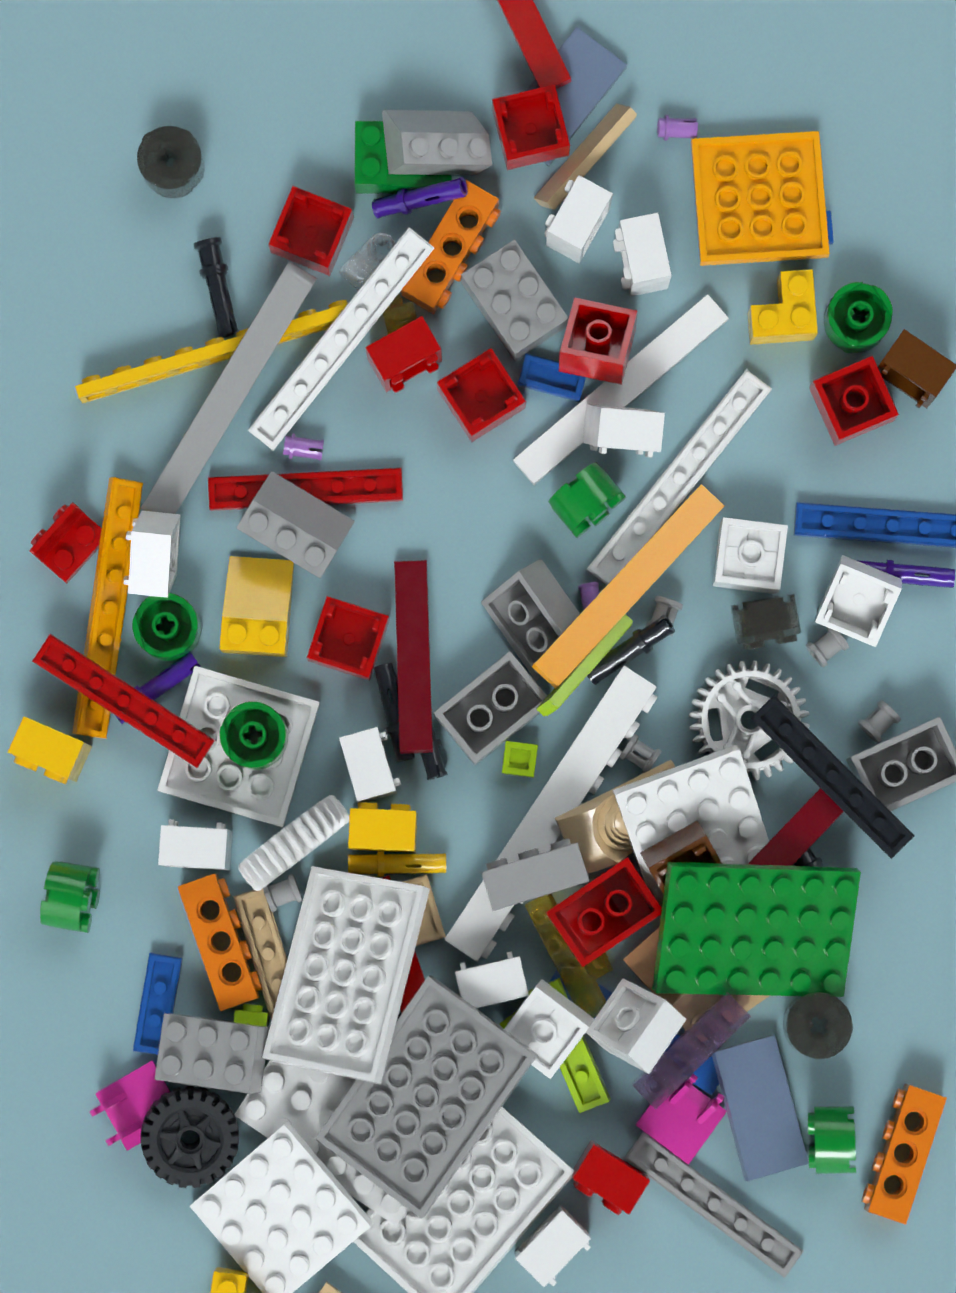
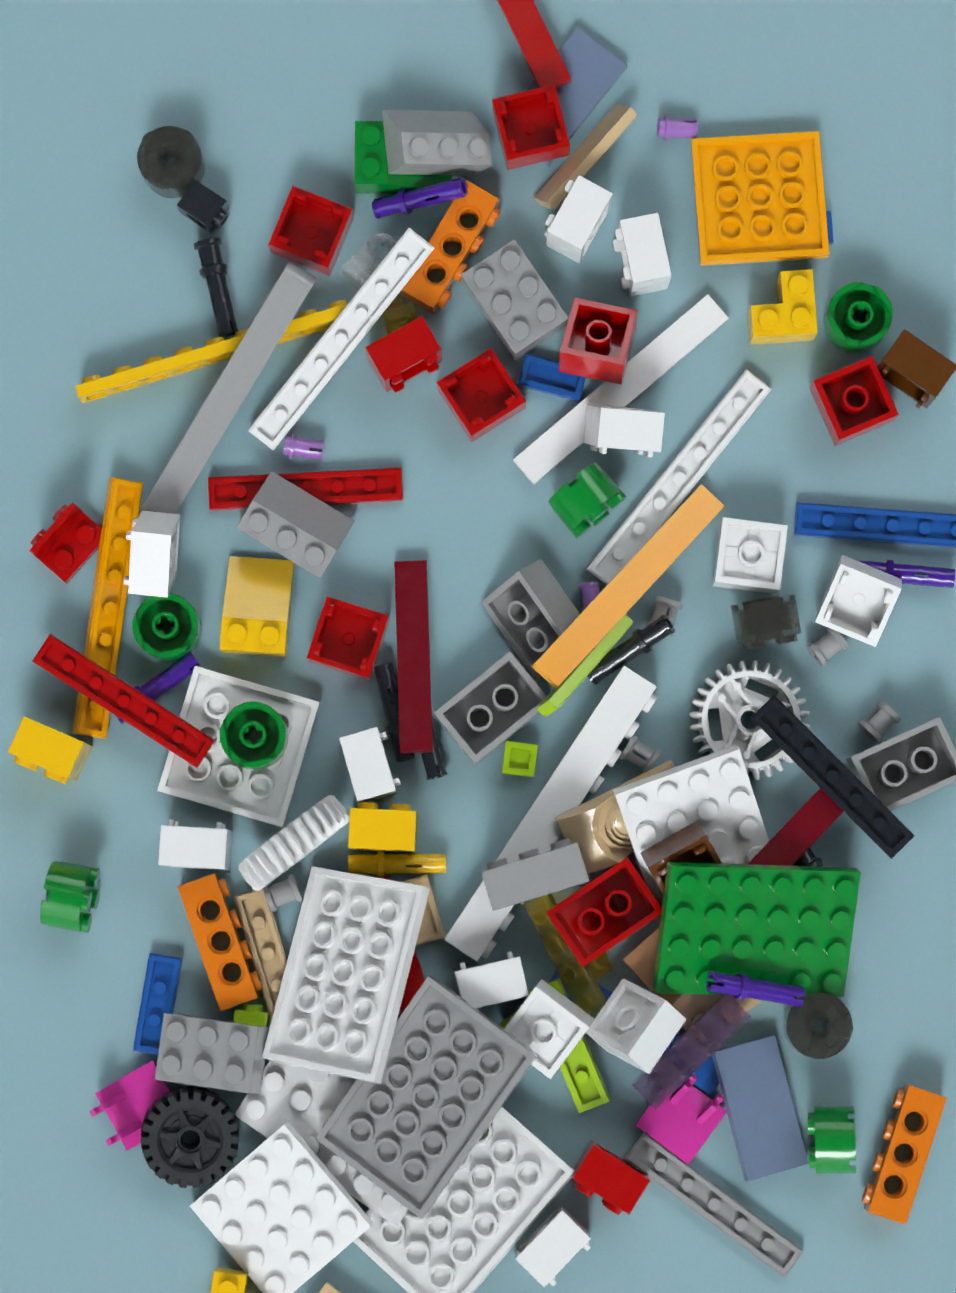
(204, 207): none -> black brick
(744, 987): none -> dark purple pin

